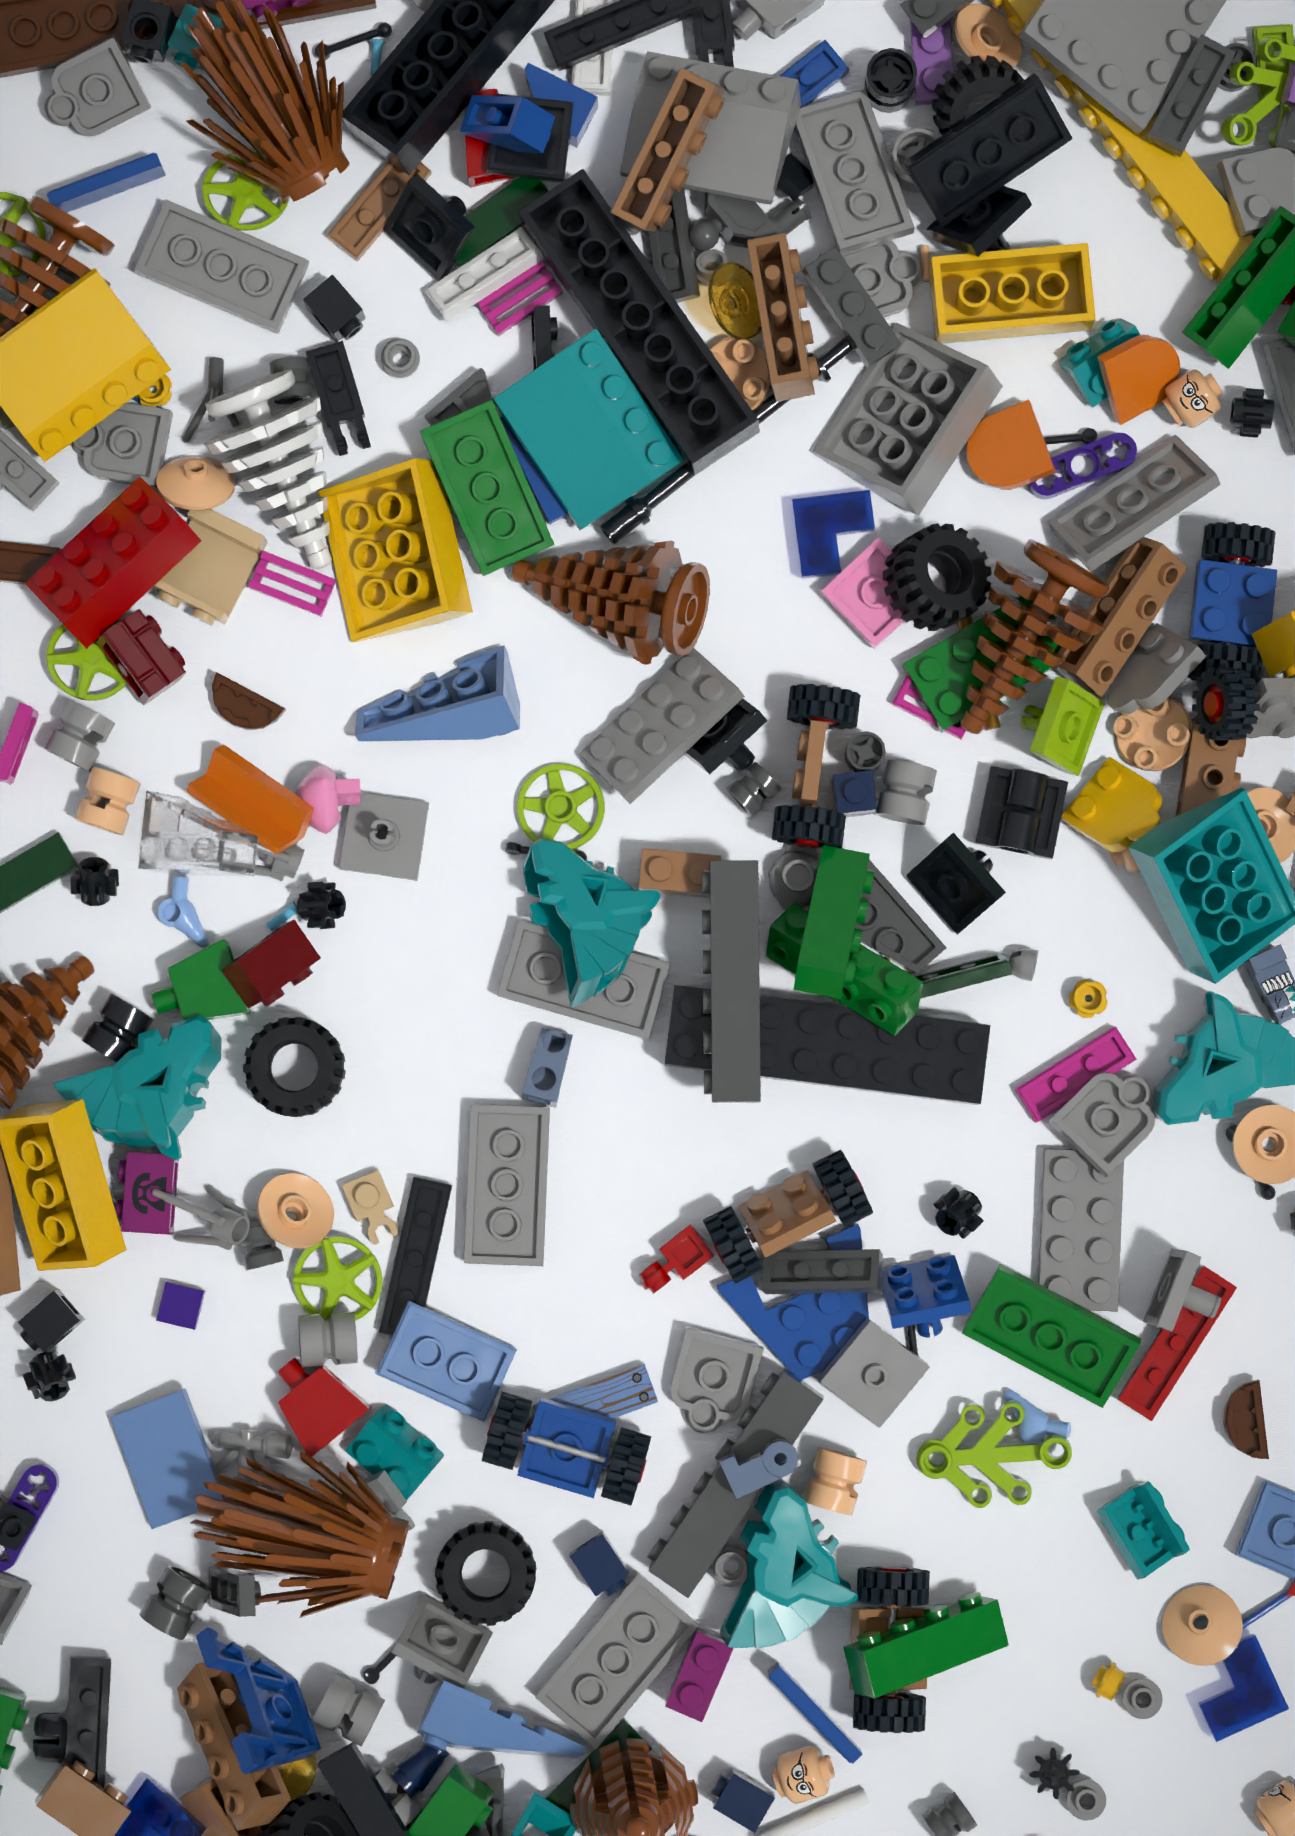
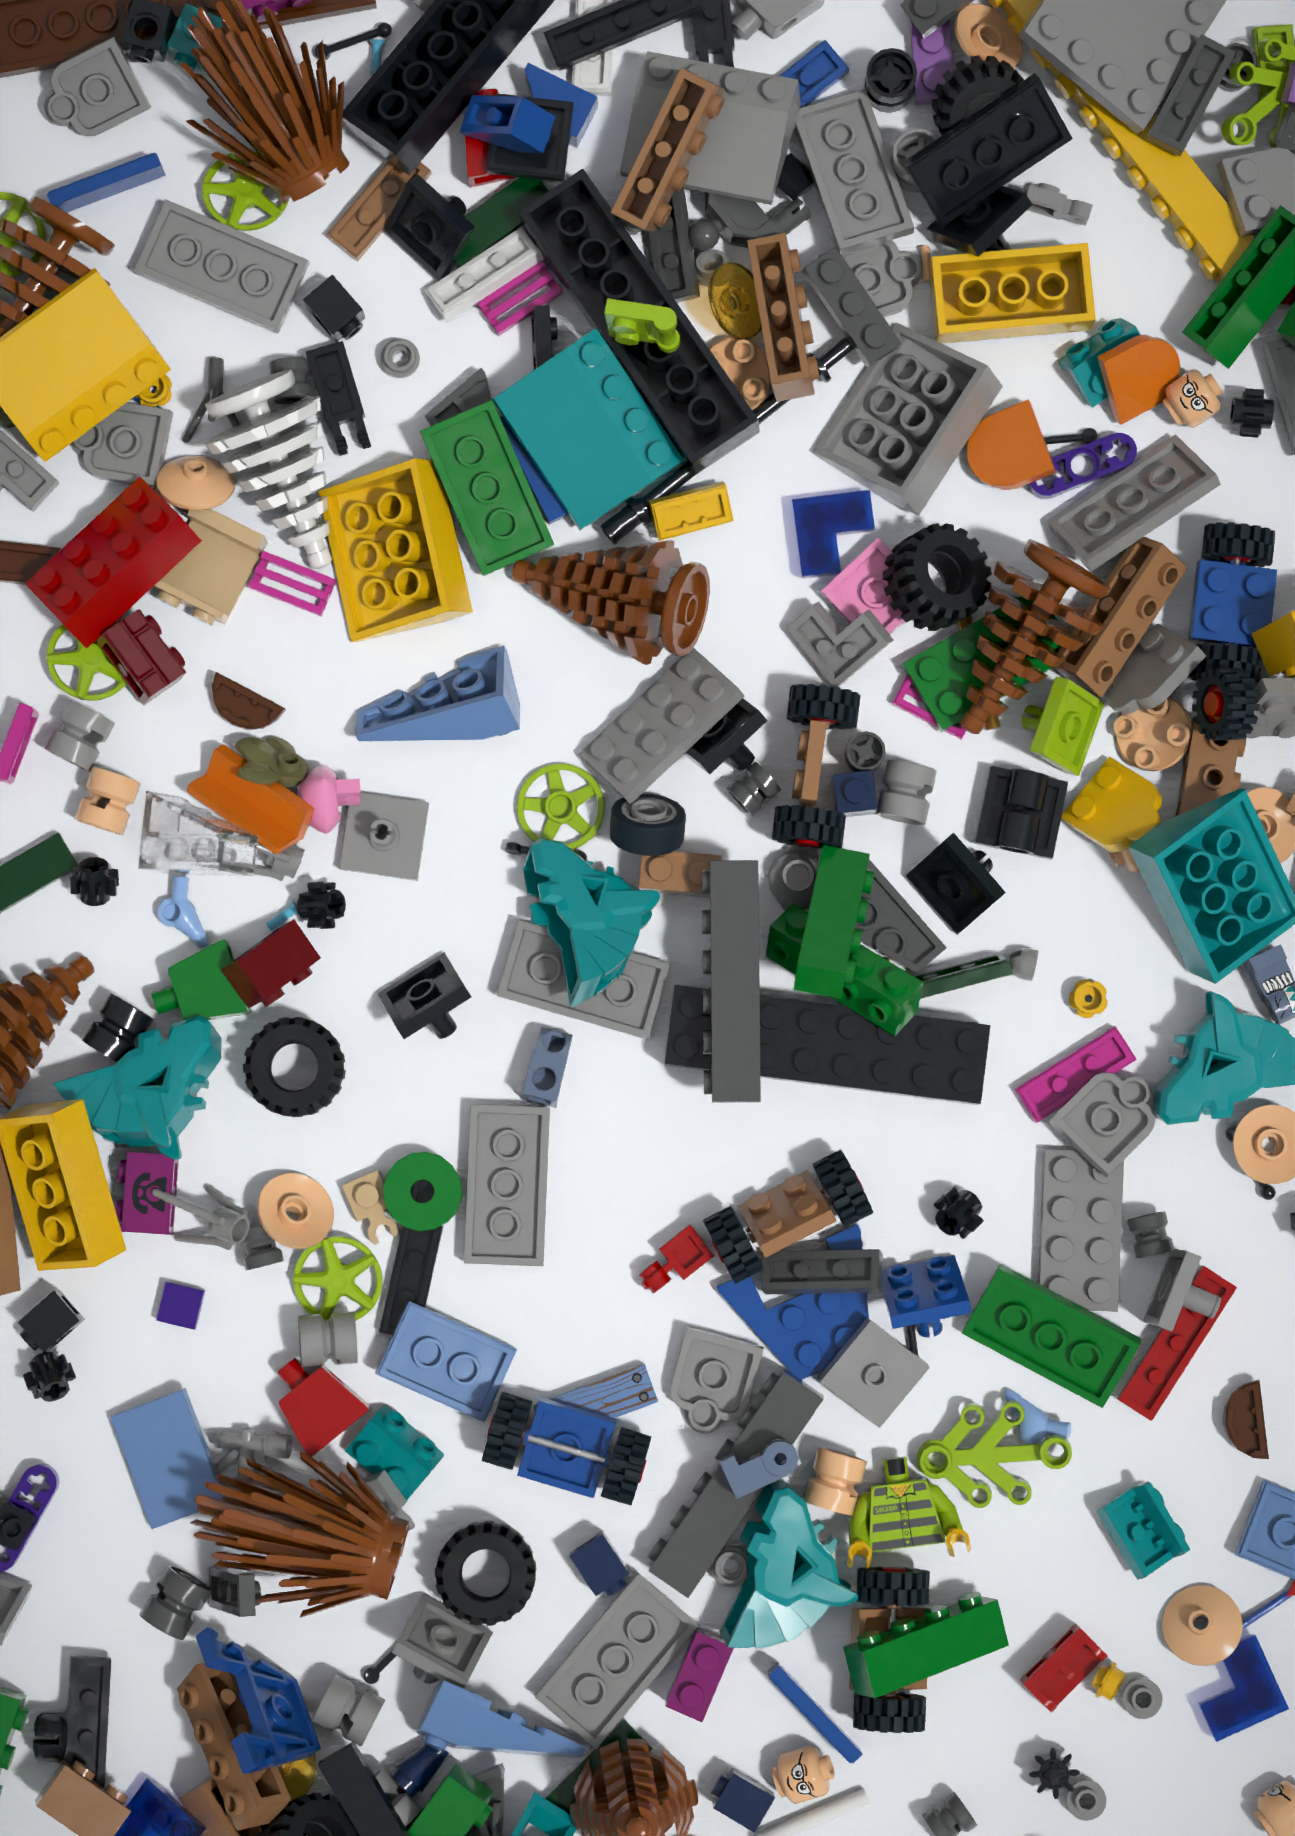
(271, 761): none -> olive plate
(416, 1168): none -> green tile
(426, 998): none -> black tile
(642, 322): none -> lime plate
(648, 825): none -> black wheel
(691, 510): none -> yellow plate
(835, 651): none -> light grey plate
(902, 1515): none -> torso
(1051, 203): none -> light grey plate
(1063, 1667): none -> red hinge
(1153, 1243): none -> dark grey wheel

